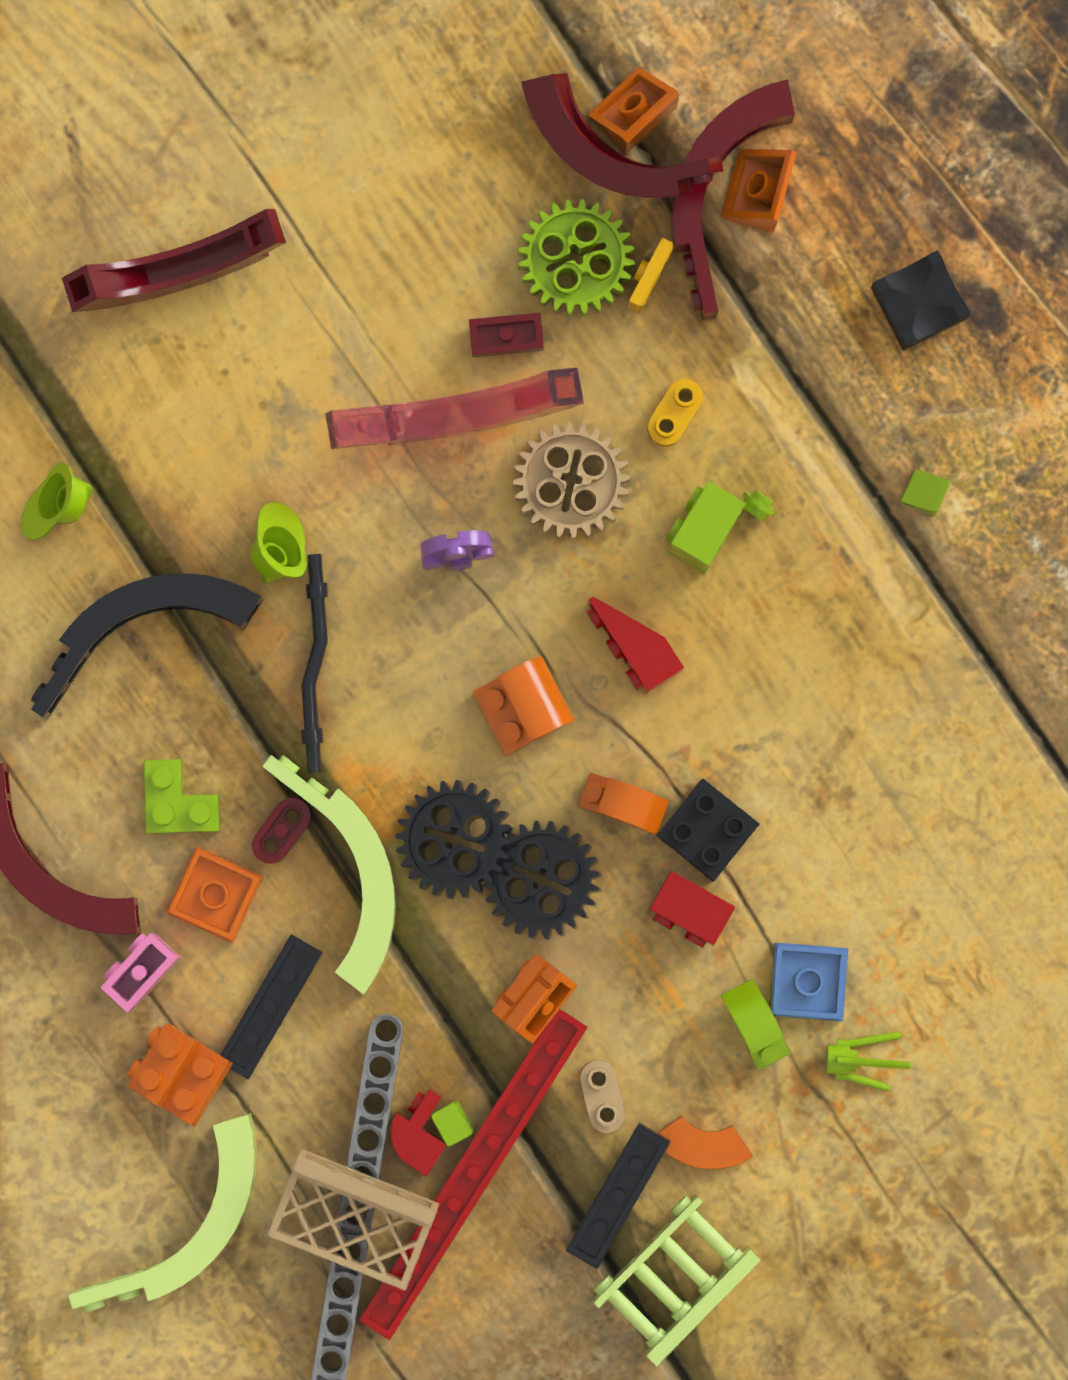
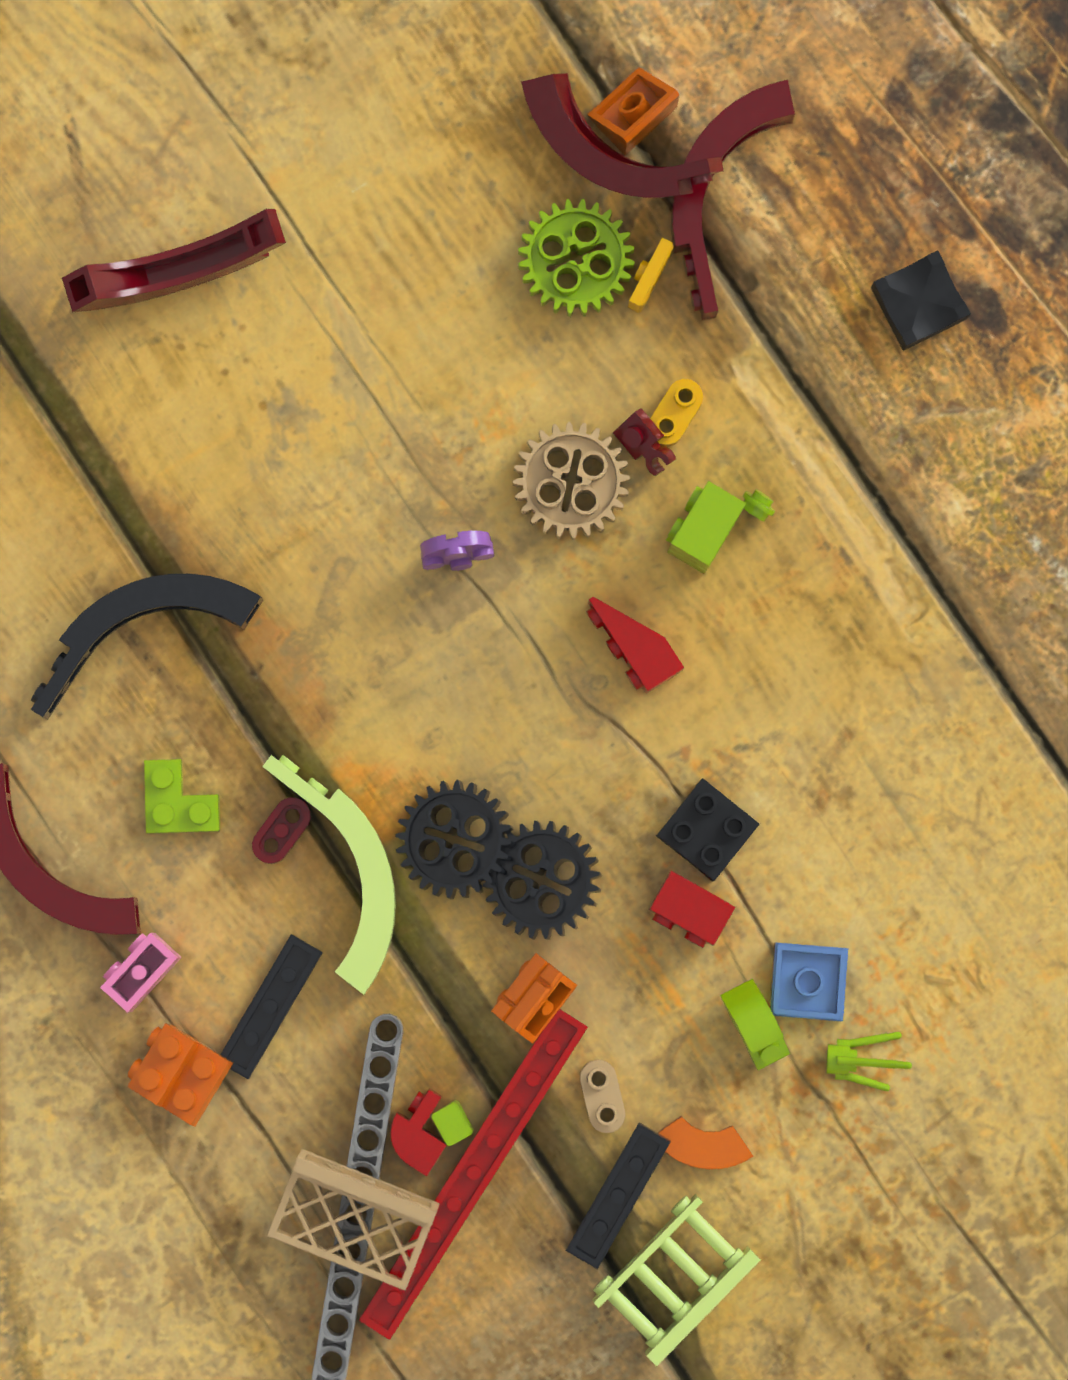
(56, 501): lime piece -> none
(214, 894): orange tile -> none
(234, 1188): yellowish green arch -> none
(279, 544): lime piece -> none
(316, 592): black bar -> none
(457, 414): clear pink arch -> none
(506, 334): dark red plate -> none
(523, 705): orange brick -> none
(623, 803): orange brick -> none
(641, 439): none -> dark red plate
(758, 187): orange slope -> none
(925, 492): lime slope -> none

